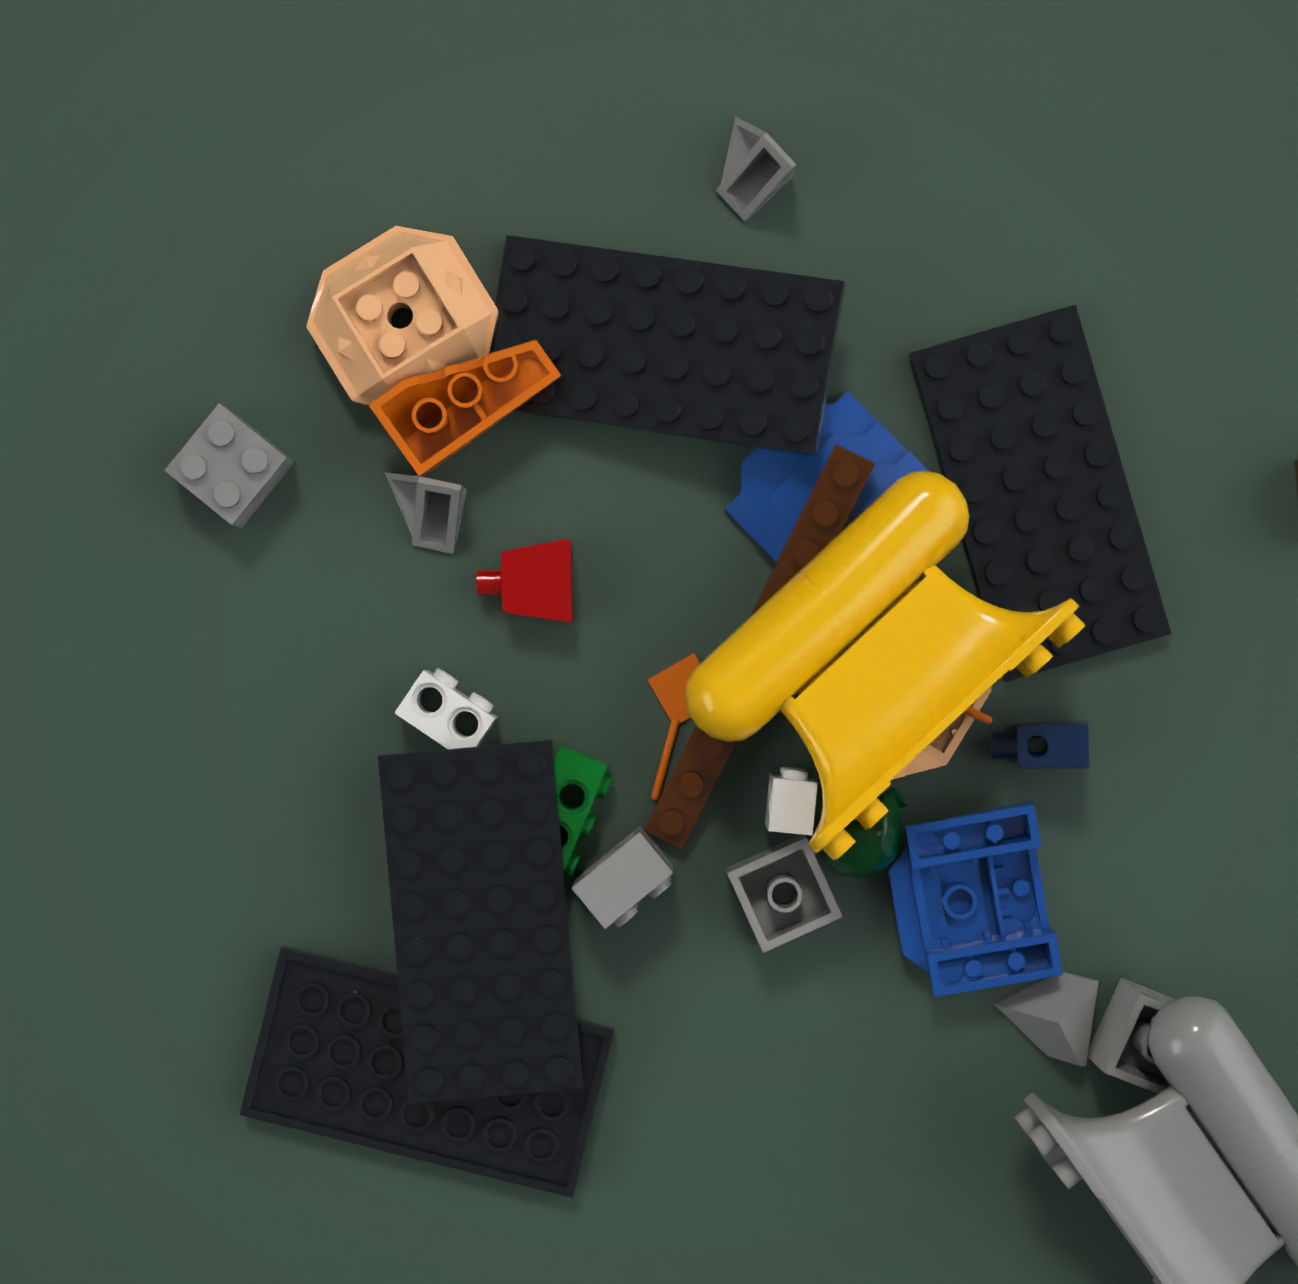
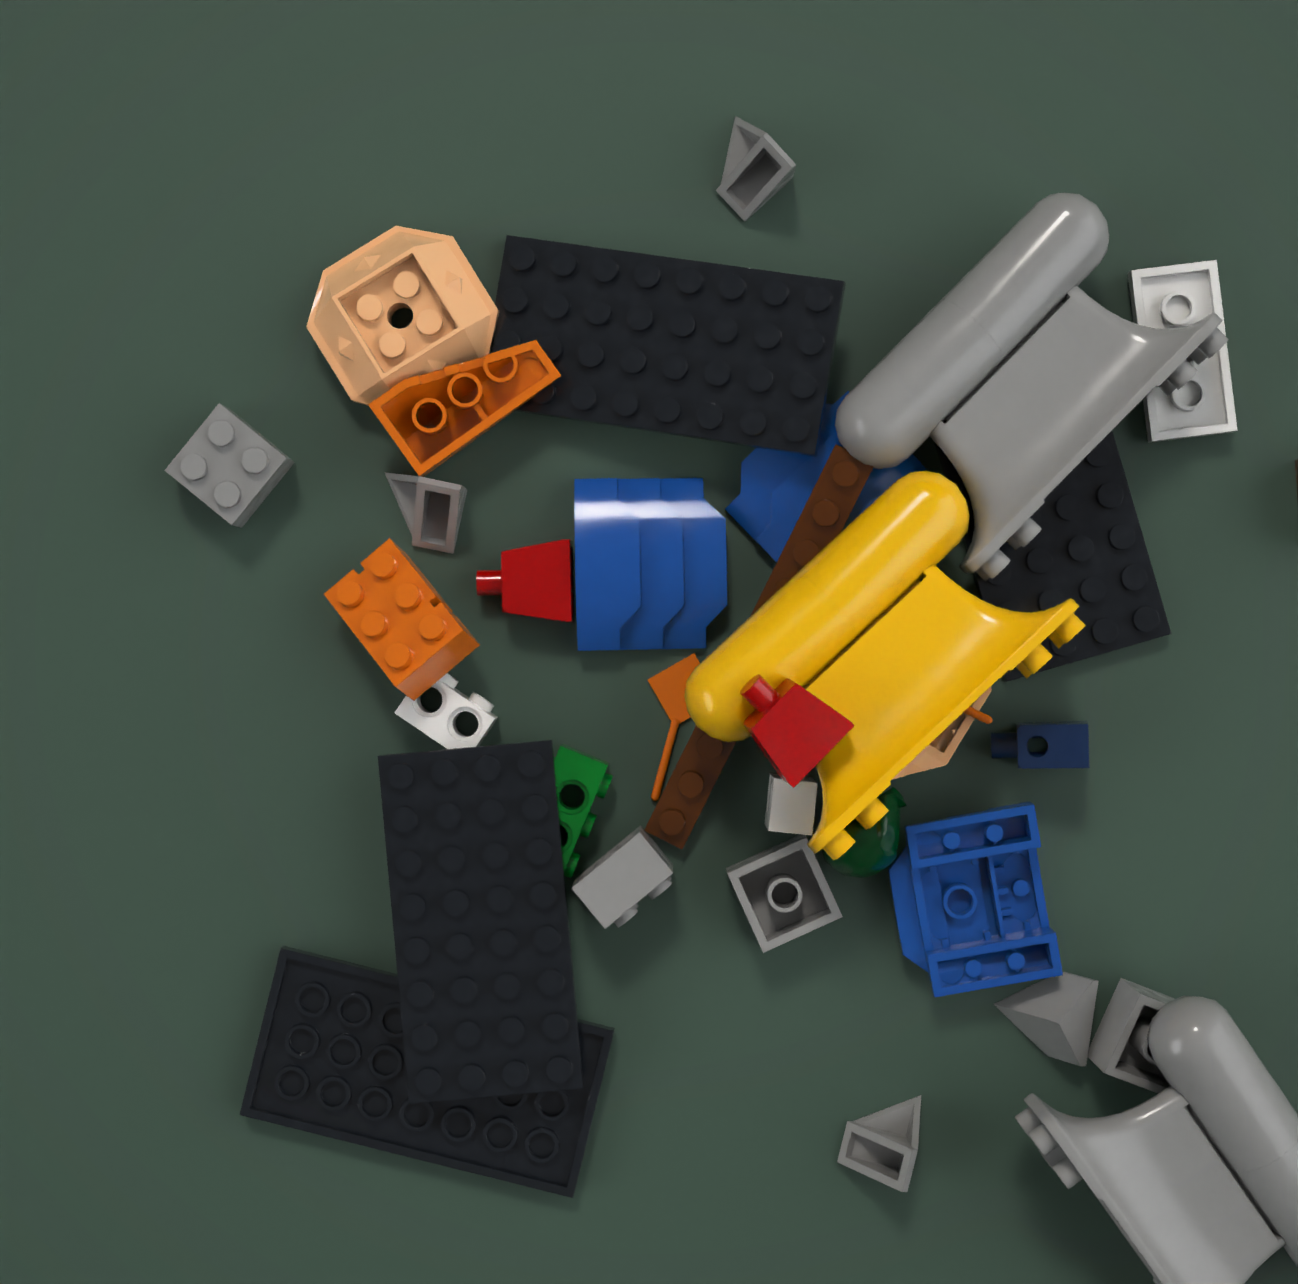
(396, 622): none -> orange piece
(647, 563): none -> blue slope
(792, 726): none -> red torso
(884, 1144): none -> light grey slope
(1018, 375): none -> light grey piece
(1175, 299): none -> white plate

